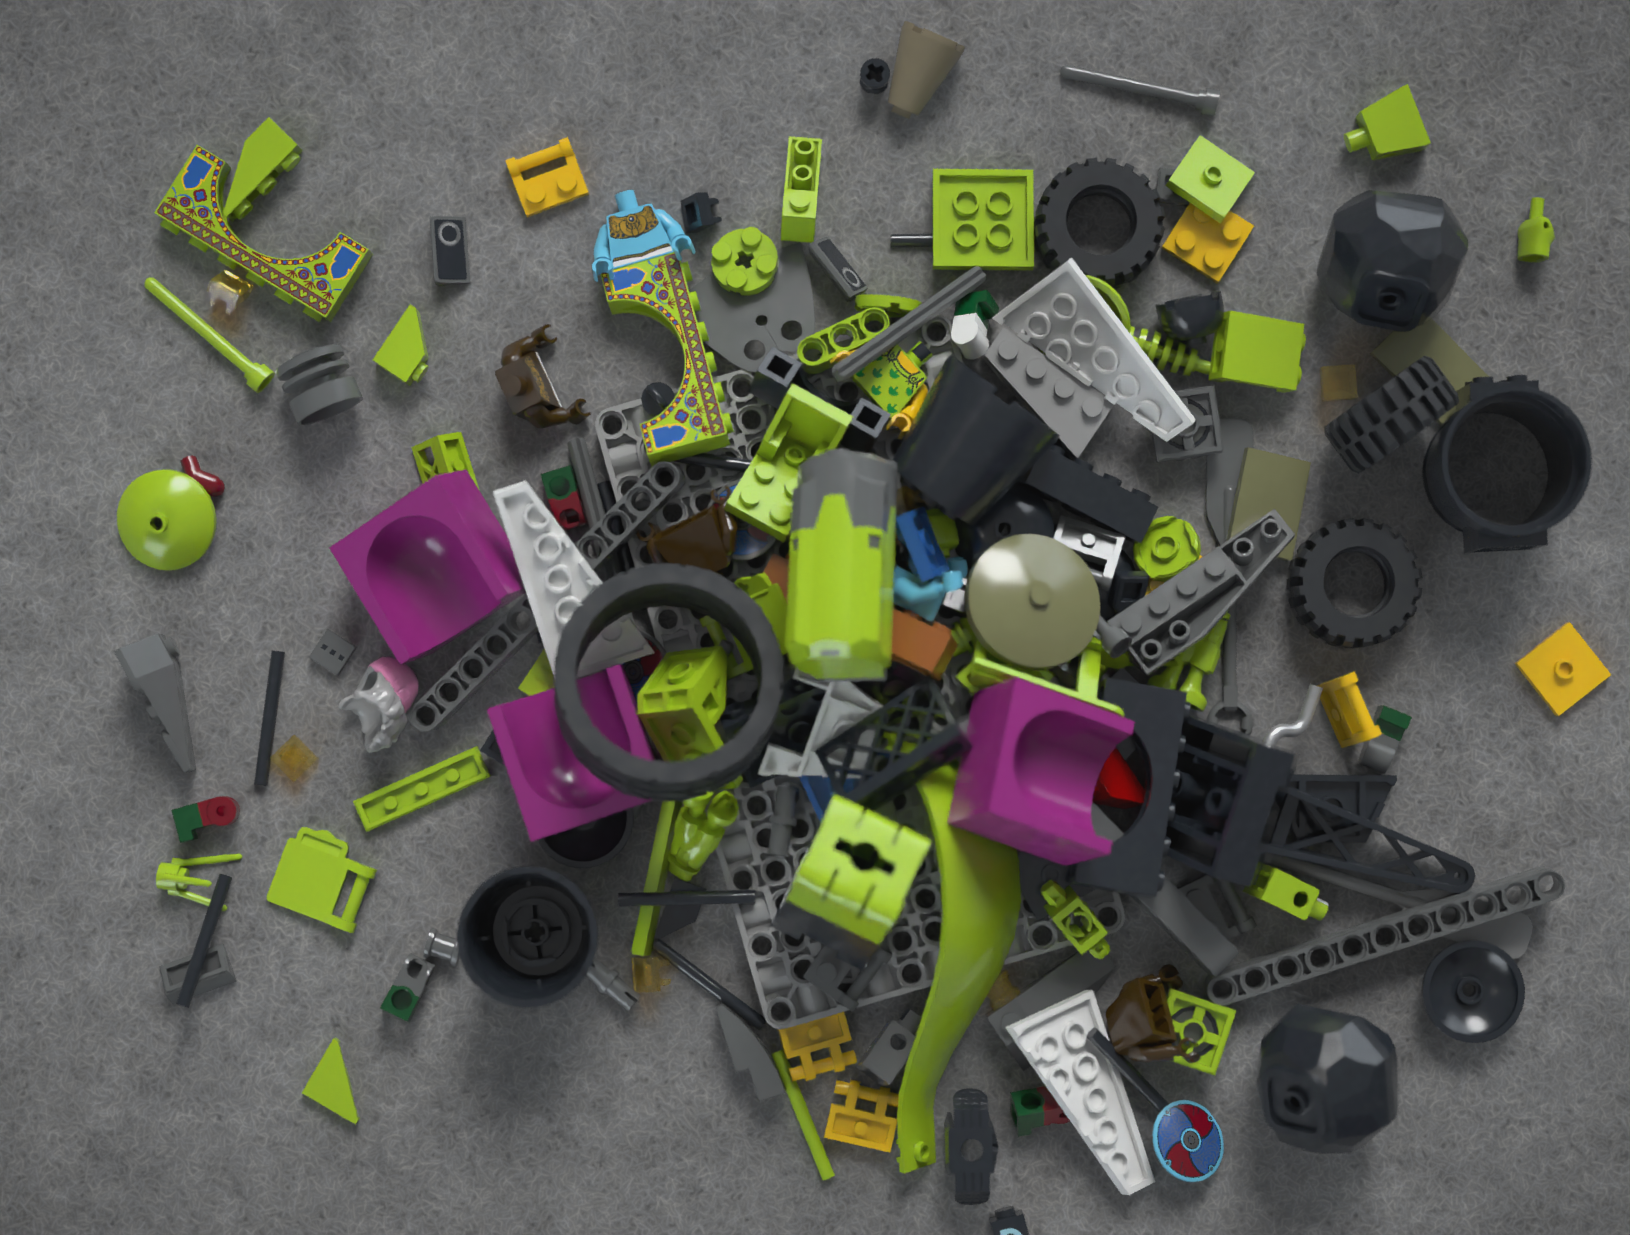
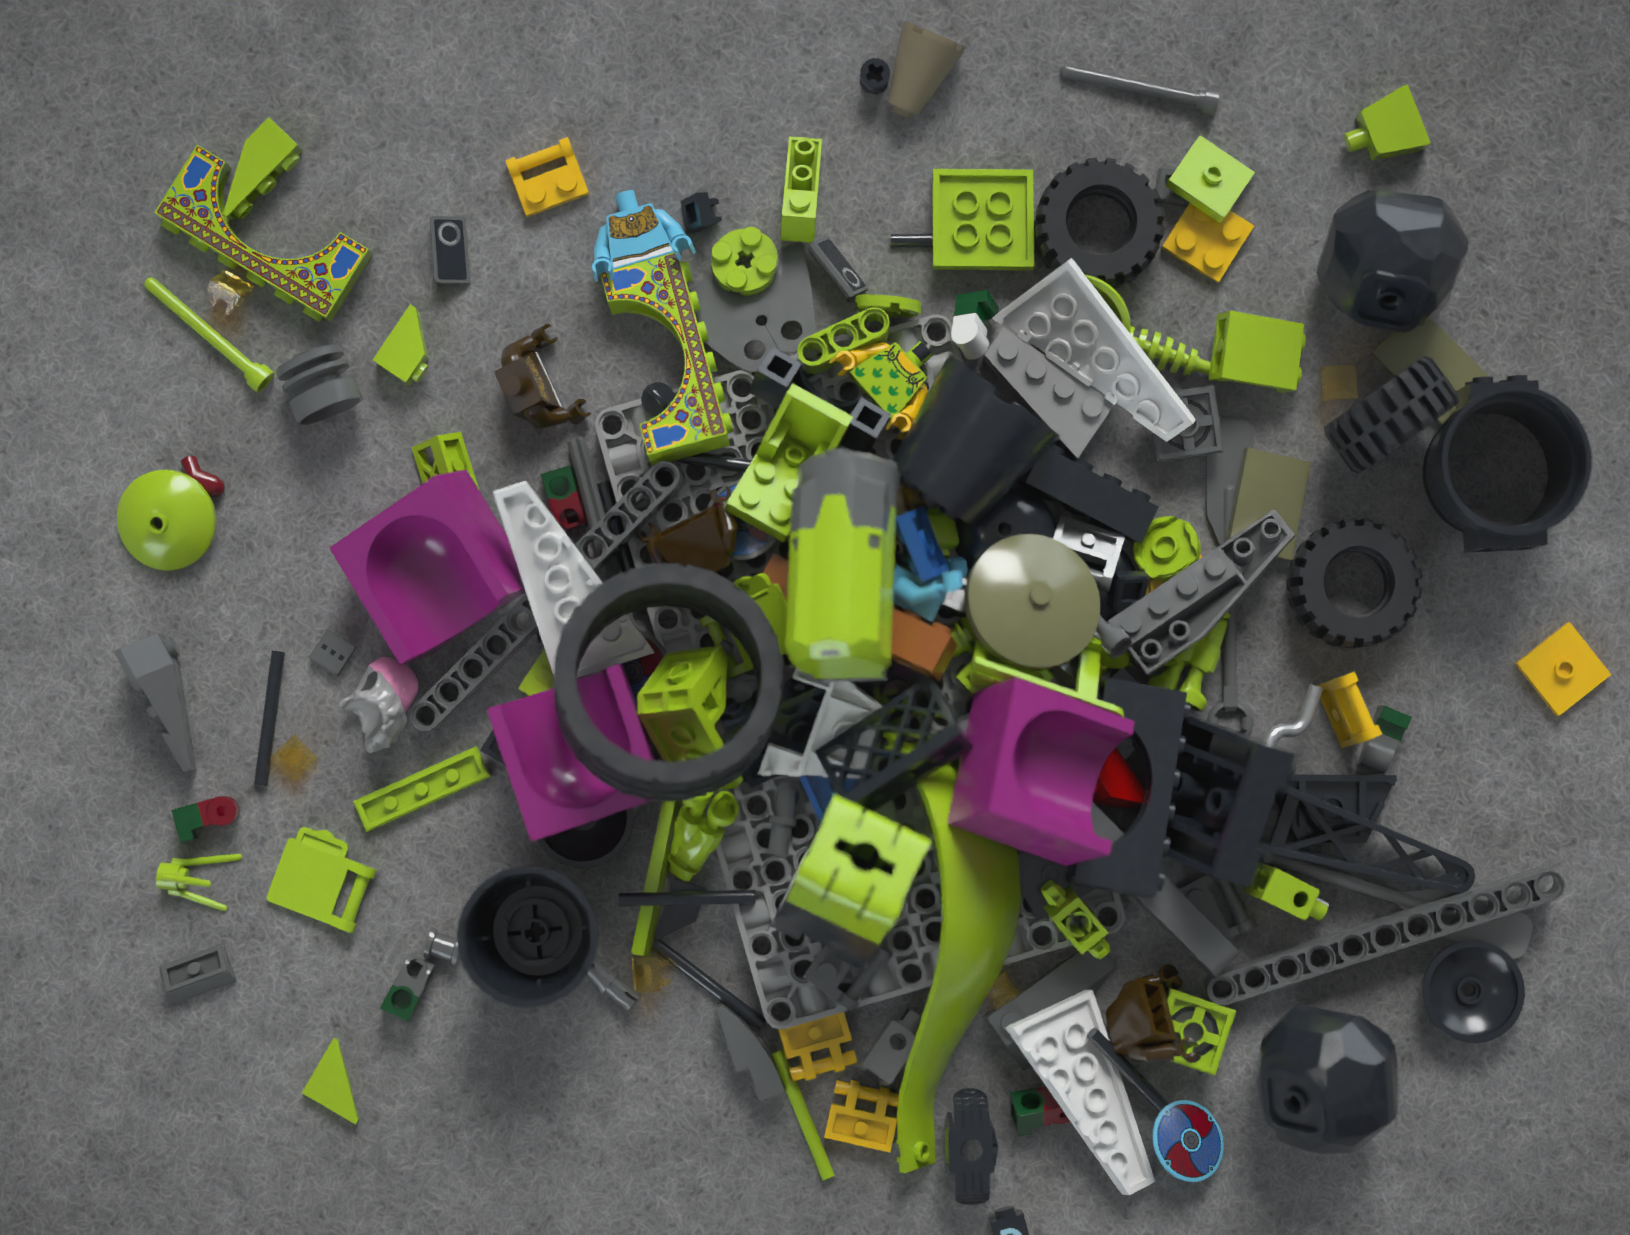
(204, 940): black bar -> none
(908, 324): dark grey axle -> none
(1191, 317): black cylinder -> none
(1535, 234): lime piece -> none

